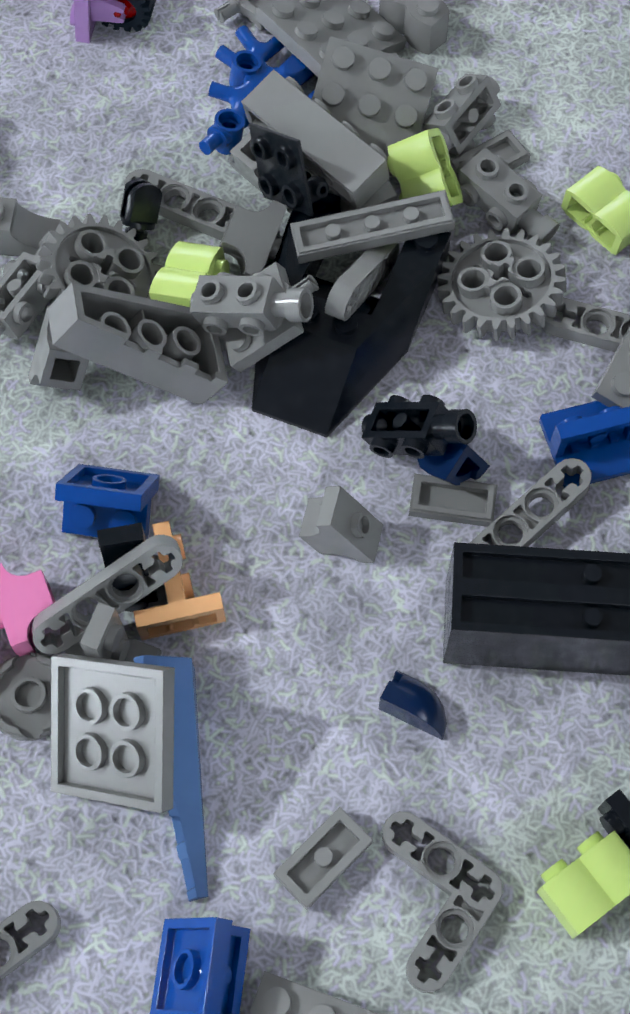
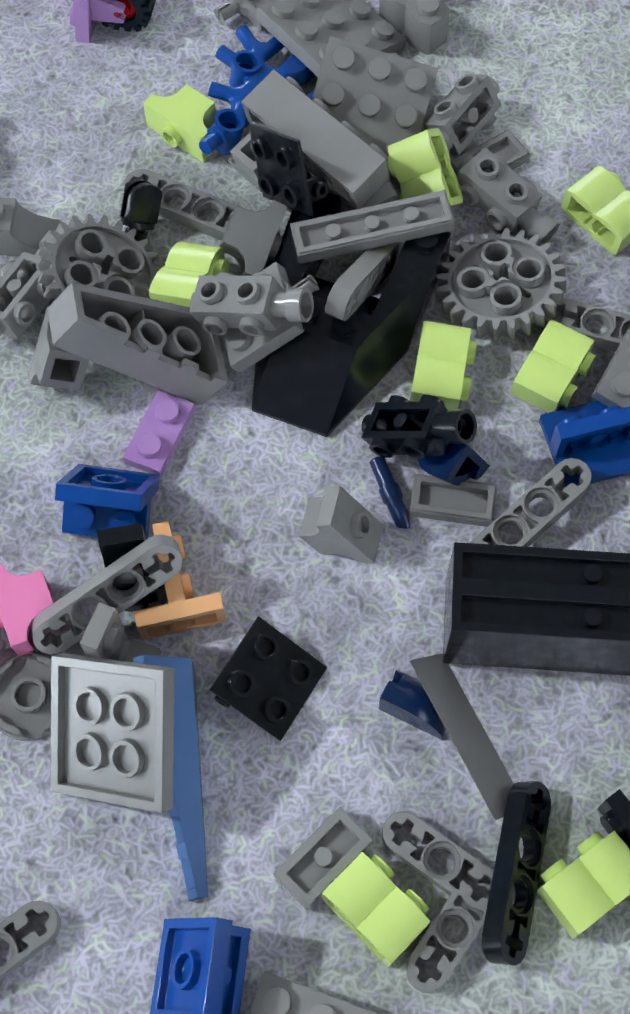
(159, 433): none -> lavender plate
(181, 119): none -> yellowish green brick
(268, 679): none -> black hinge
(376, 908): none -> yellowish green brick
(390, 492): none -> dark blue piece
(442, 363): none -> yellowish green brick
(465, 731): none -> light grey sticker
(526, 818): none -> black beam
(553, 367): none -> yellowish green brick

